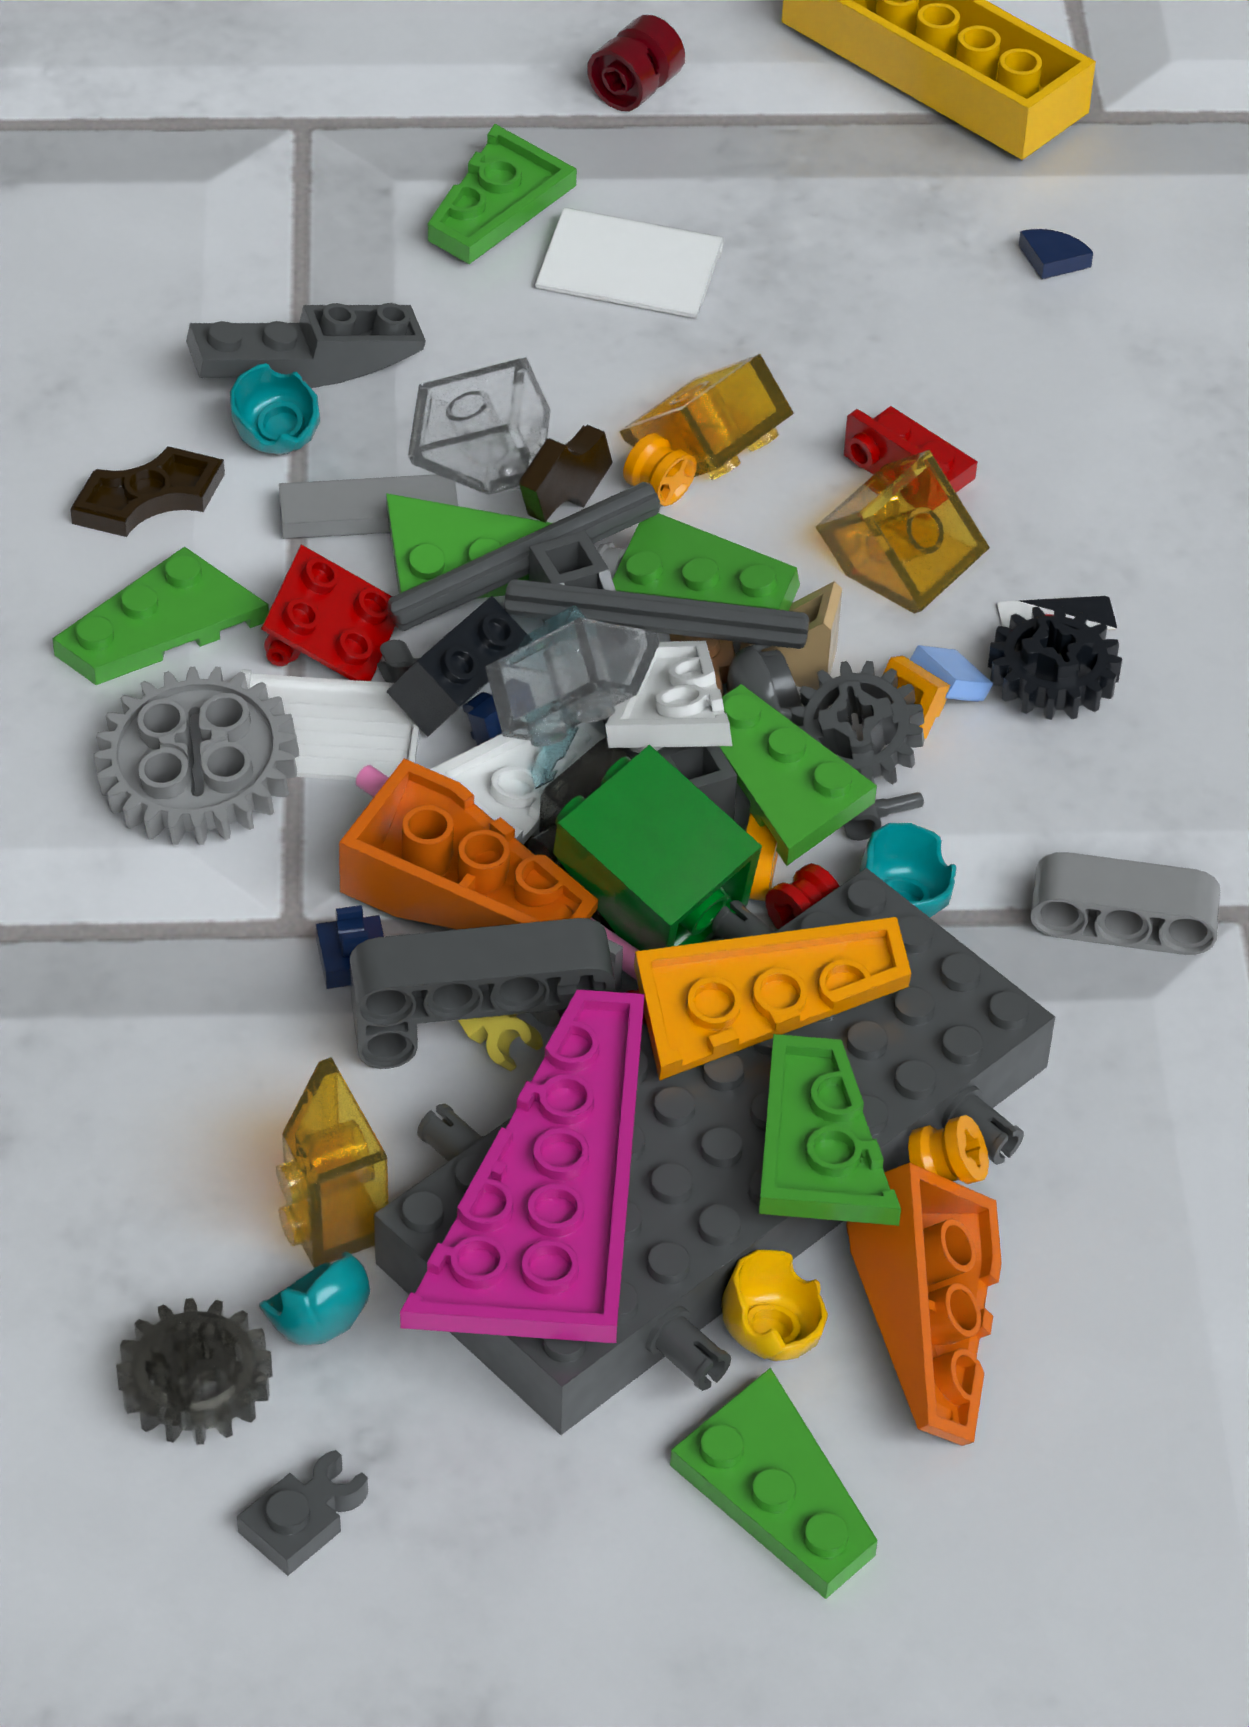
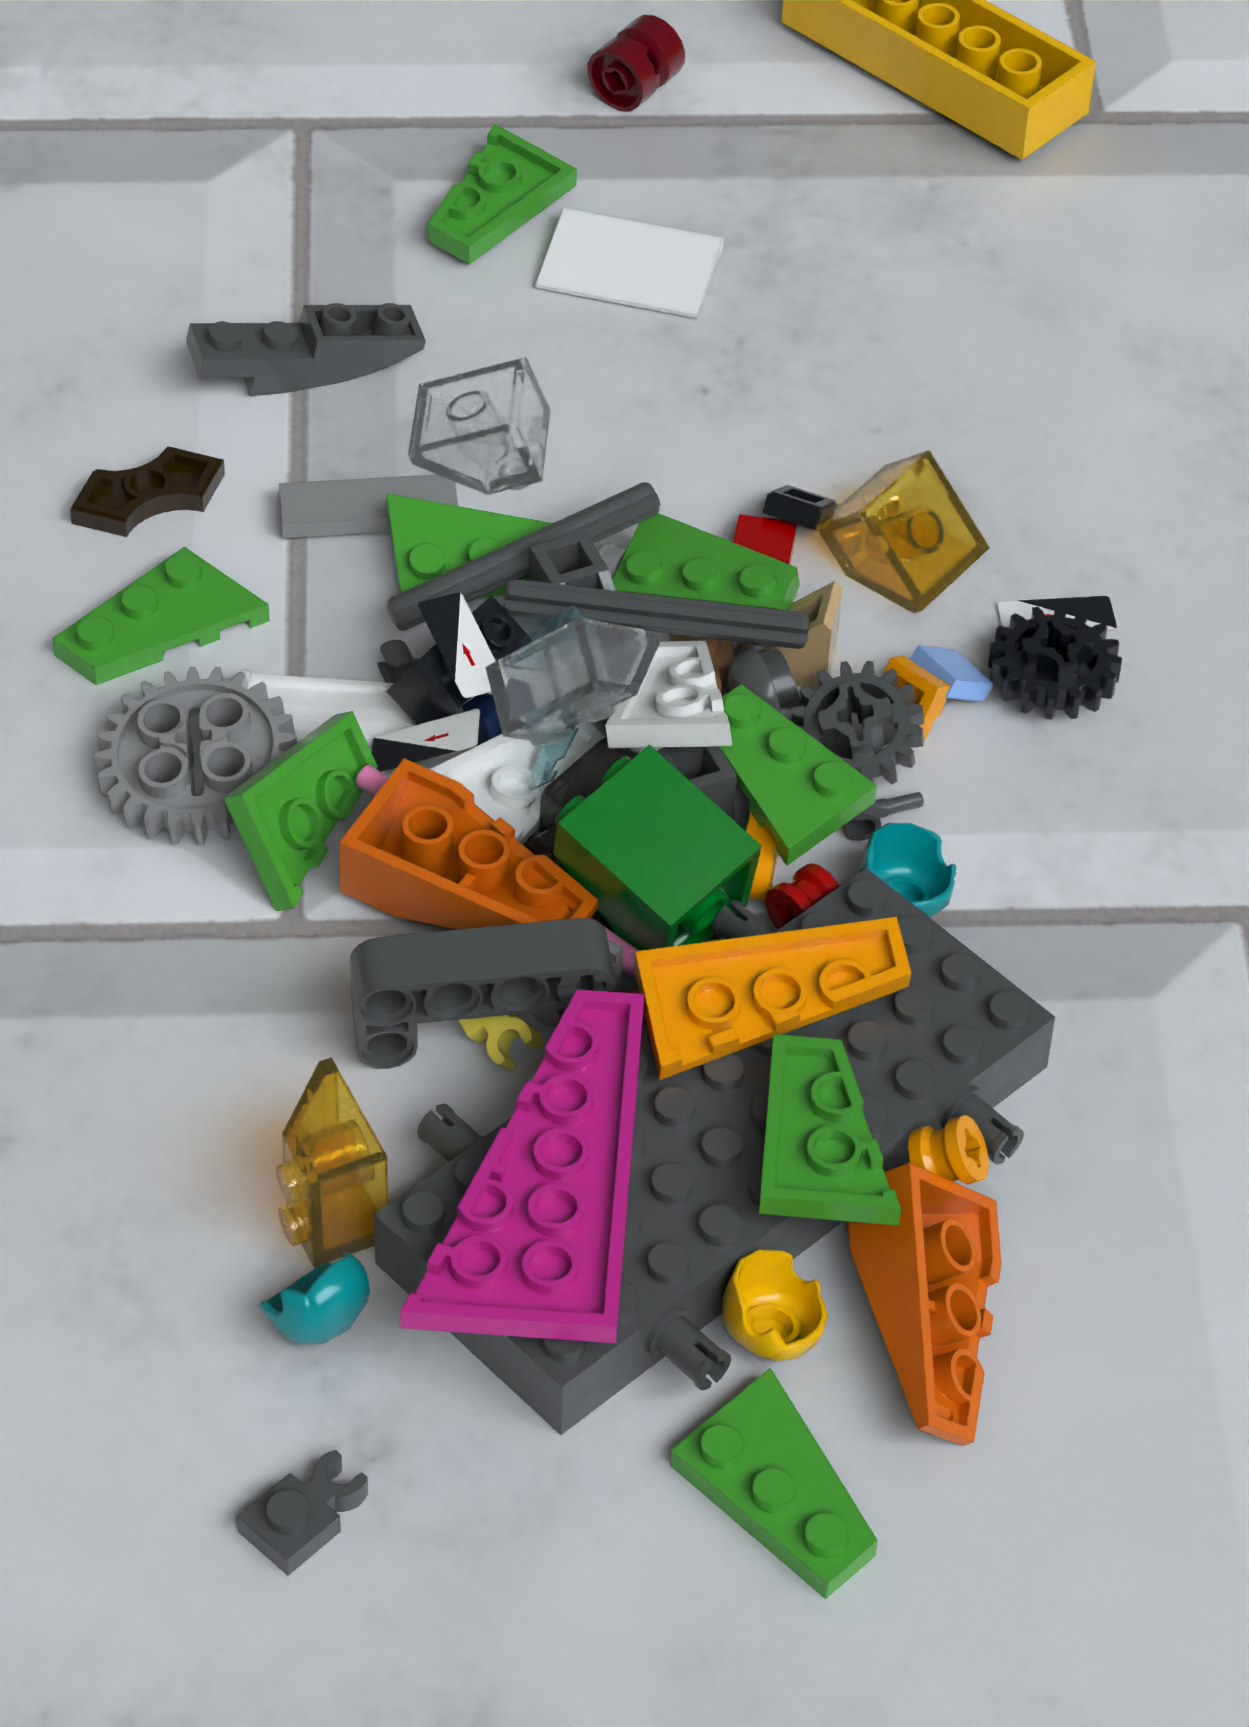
(196, 1367): clear smoke gear -> none
(273, 410): teal hair -> none
(296, 803): none -> bright green wing
(328, 618): red hinge -> none
(340, 938): dark blue tile -> none
(427, 740): none -> sticker
(456, 627): none -> sticker
(565, 472): dark brown tile -> none
(665, 469): light orange wheel -> none
(718, 416): clear yellow slope -> none
(767, 536): none -> red tile
(798, 506): none -> black tile
(896, 436): red bracket -> none
(1054, 252): dark blue tile -> none
(1125, 903): light grey beam -> none

